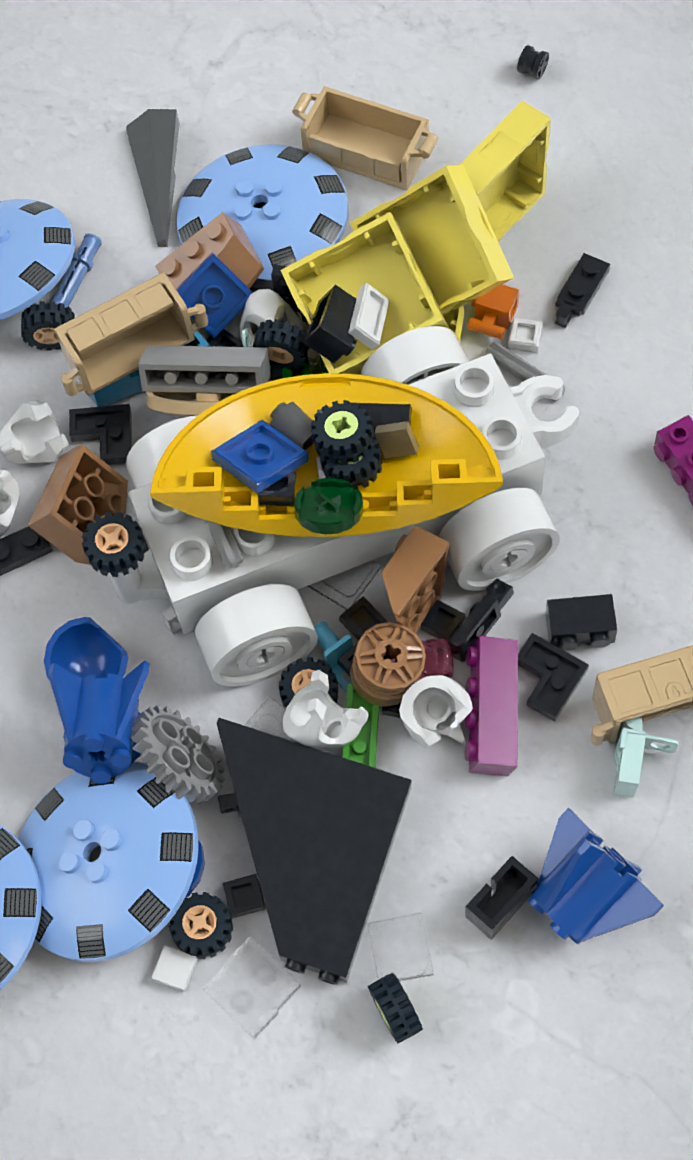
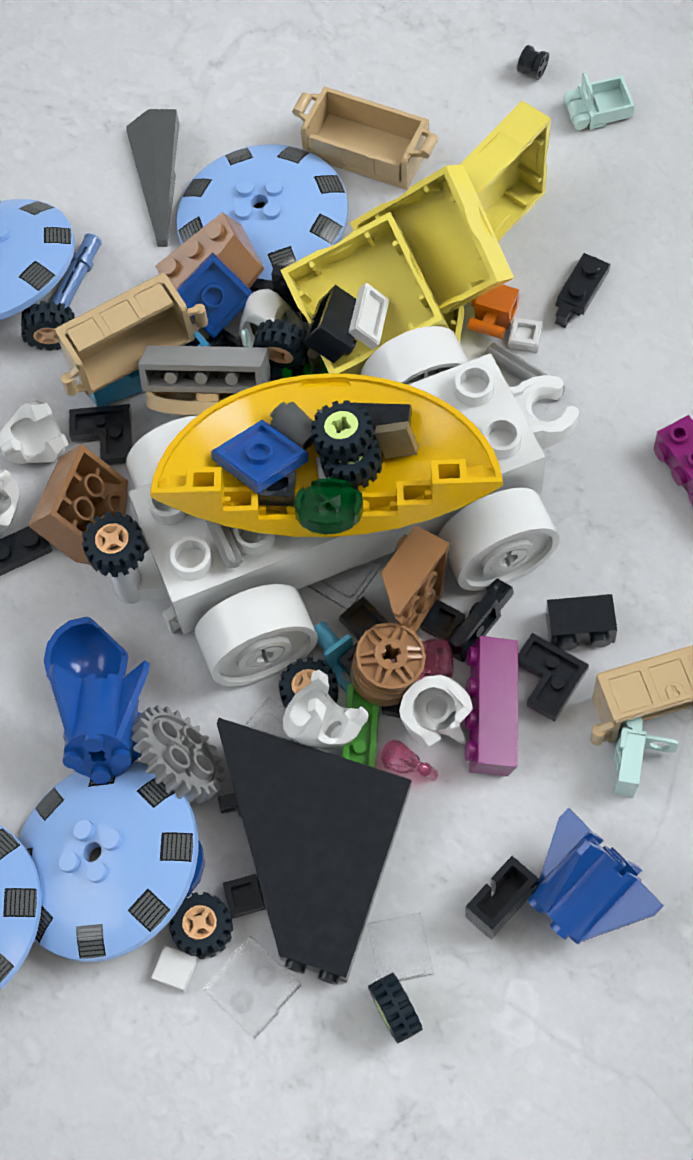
(401, 759): none -> clear pink piece
(598, 102): none -> light aqua piece

